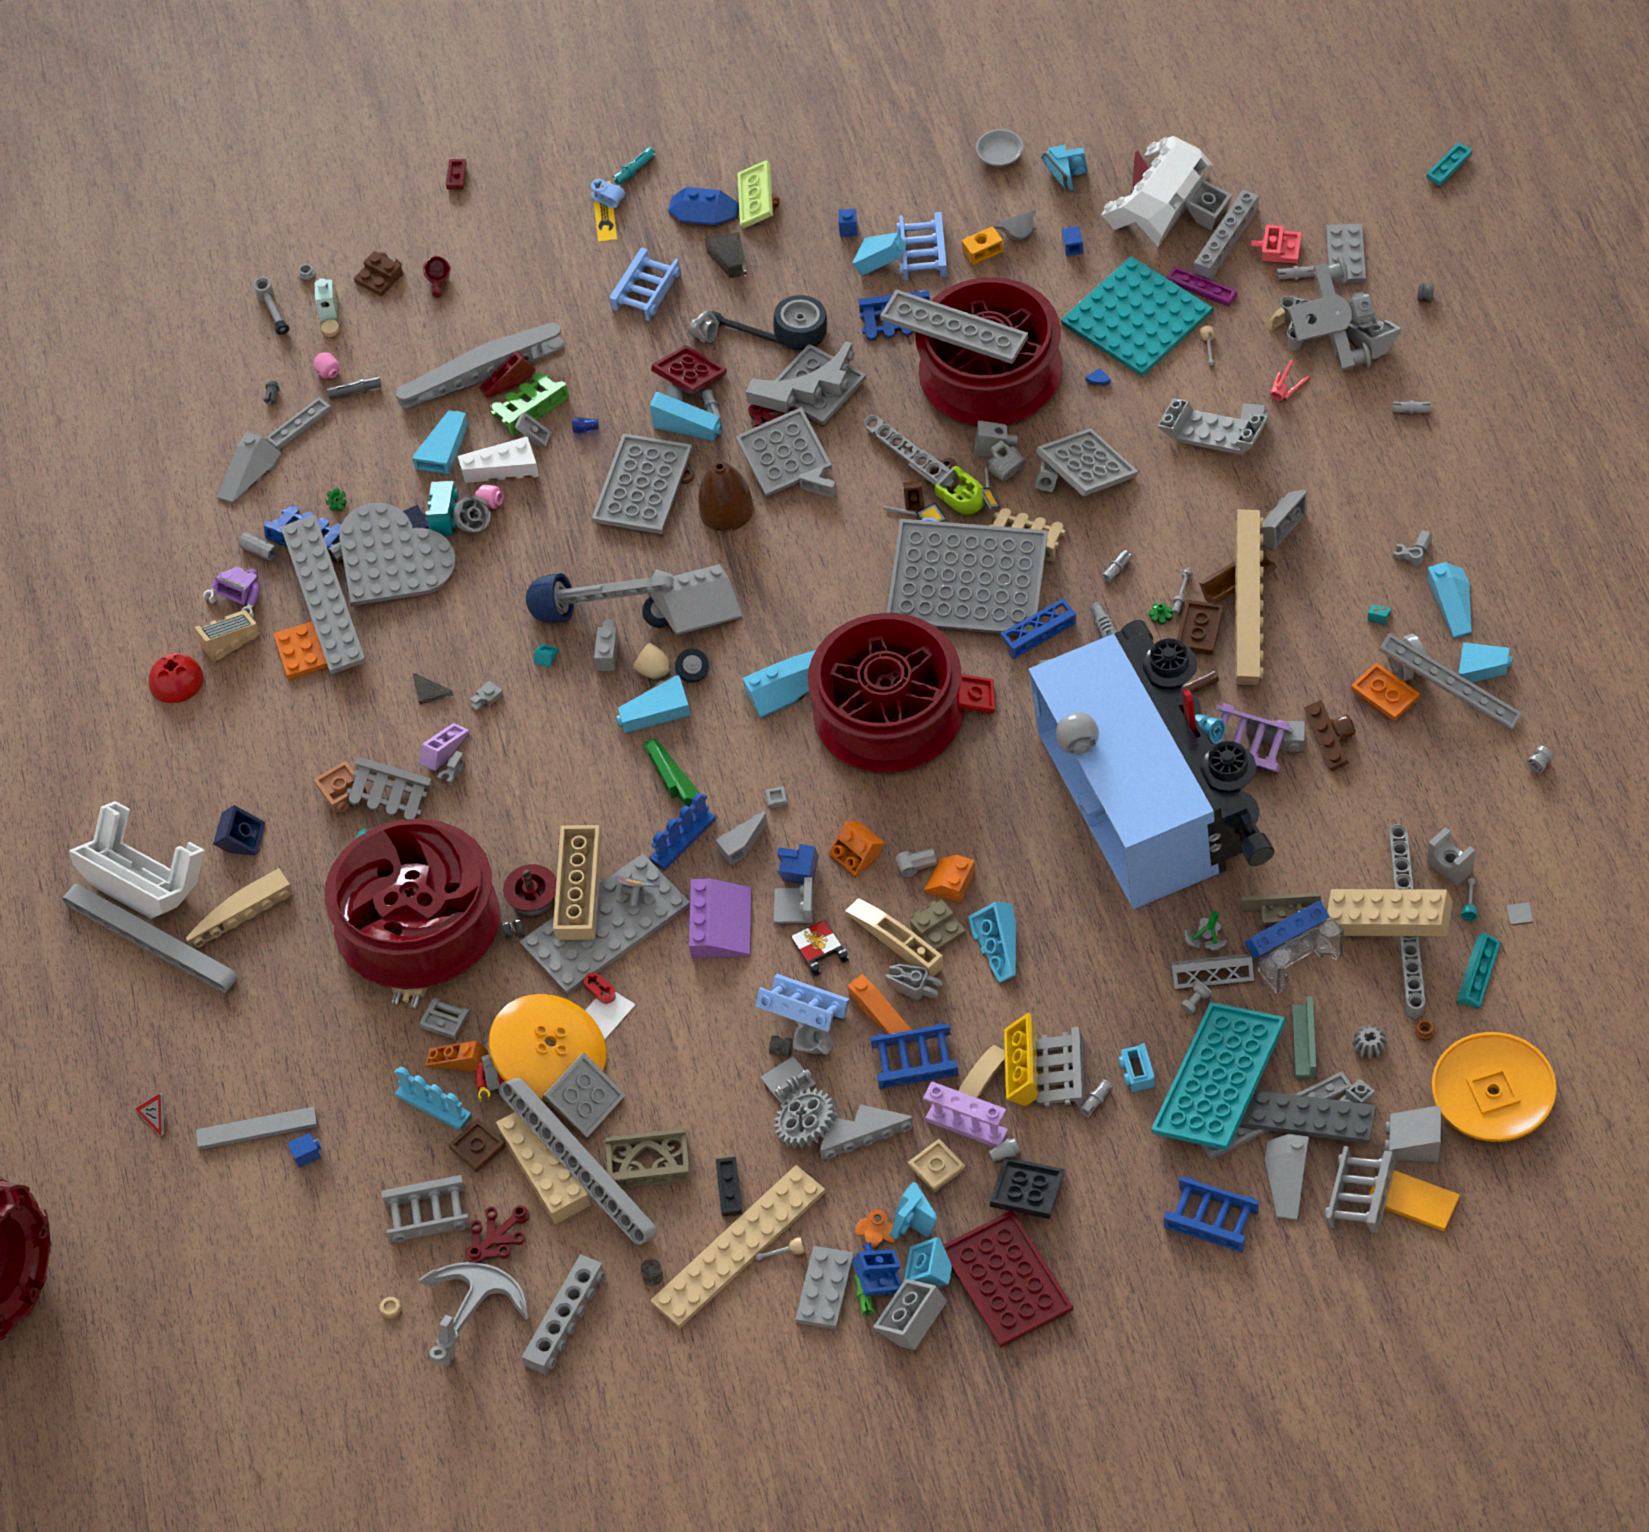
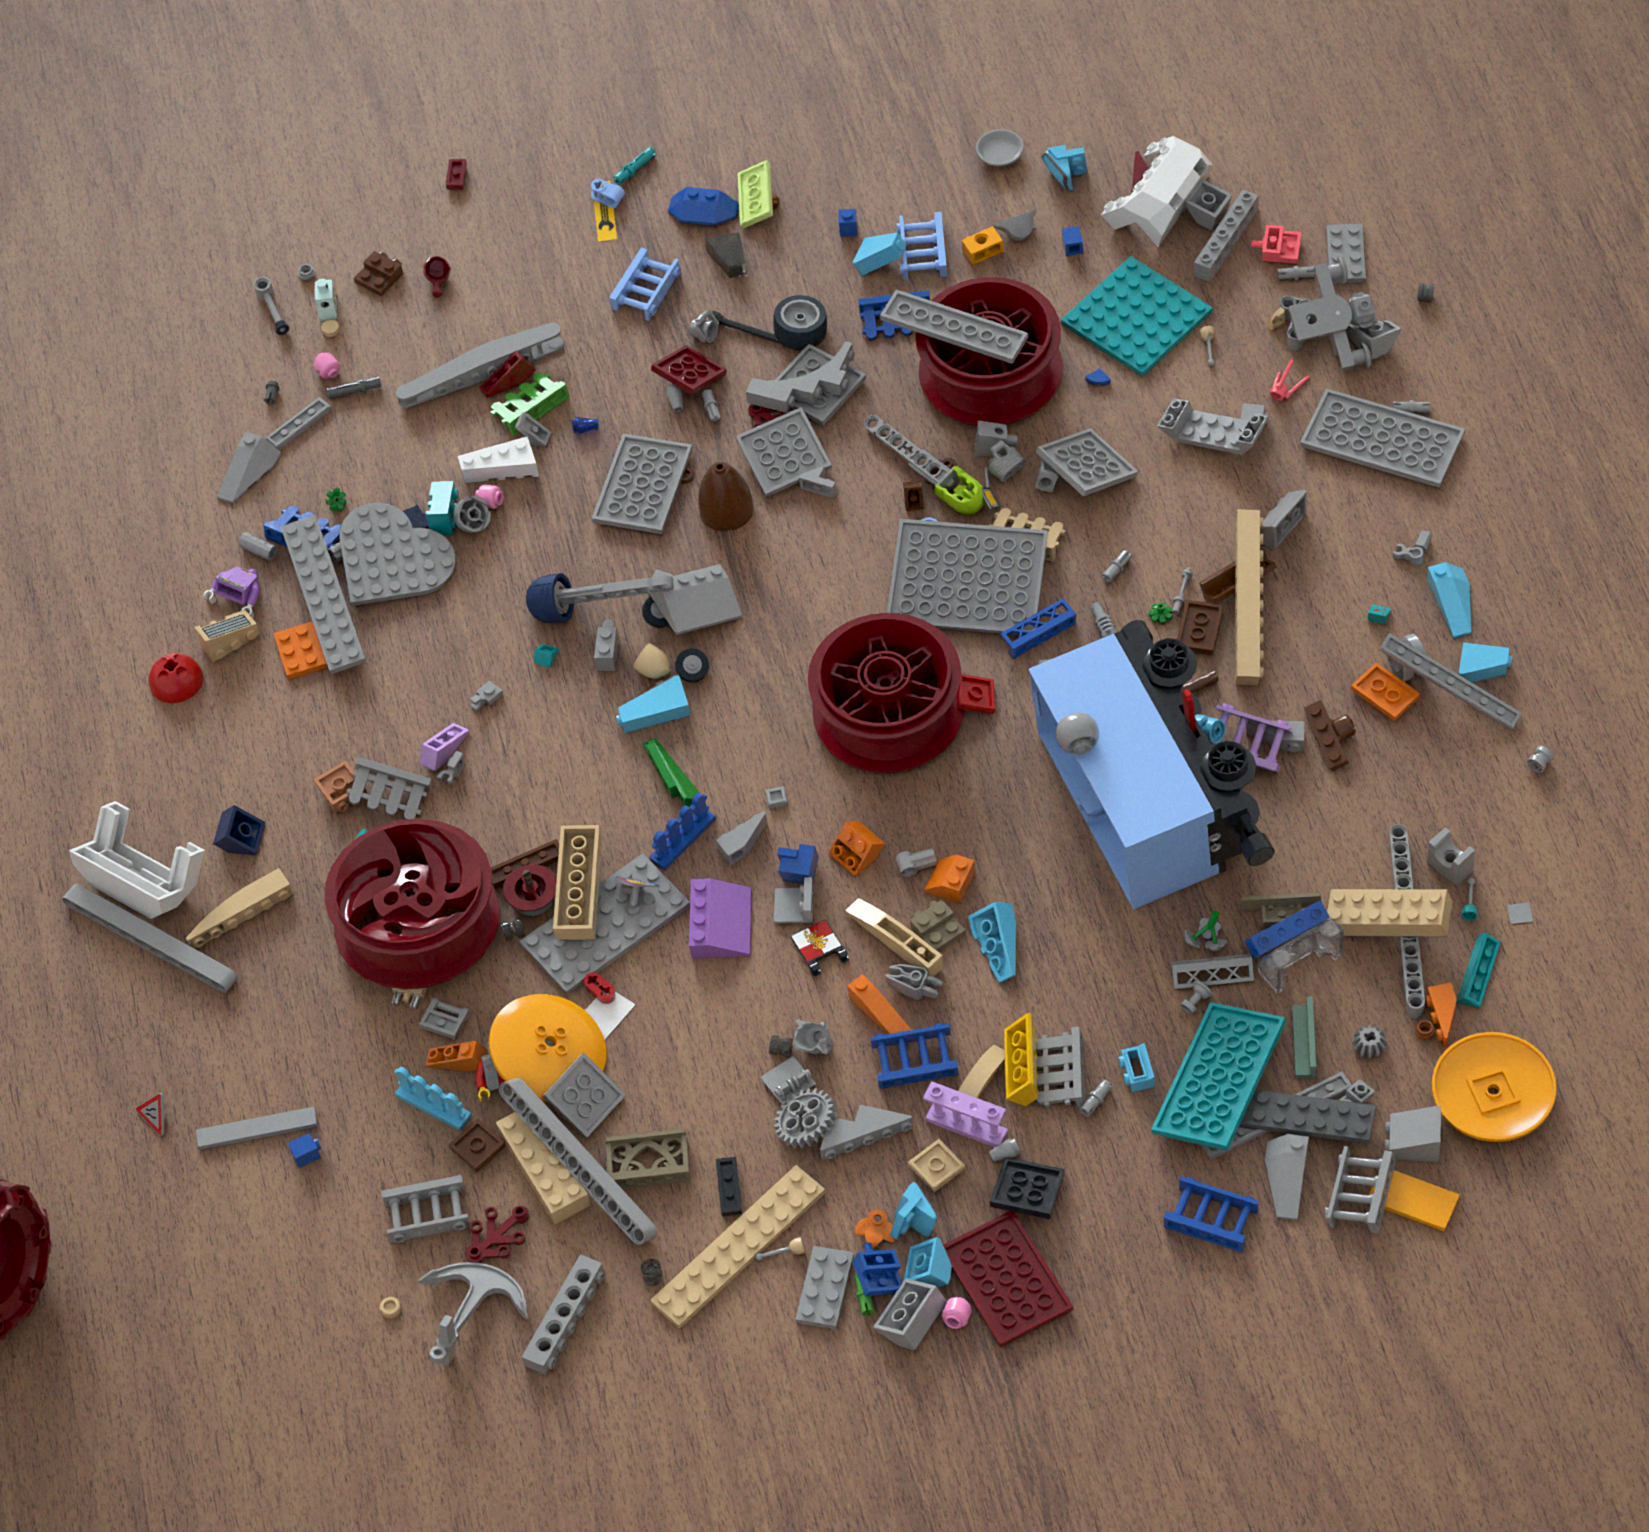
(430, 691): clear smoke tile -> none
(442, 444): medium azure slope -> none
(541, 856): none -> reddish brown plate
(683, 418): medium azure slope -> none
(778, 684): medium azure wedge -> none
(802, 1002): light blue fence -> none
(930, 511): piece -> none
(956, 1312): none -> bright pink head
(1202, 286): magenta tile -> none
(1382, 438): none -> light grey plate
(1443, 1006): none -> orange slope
(1449, 164): teal plate -> none

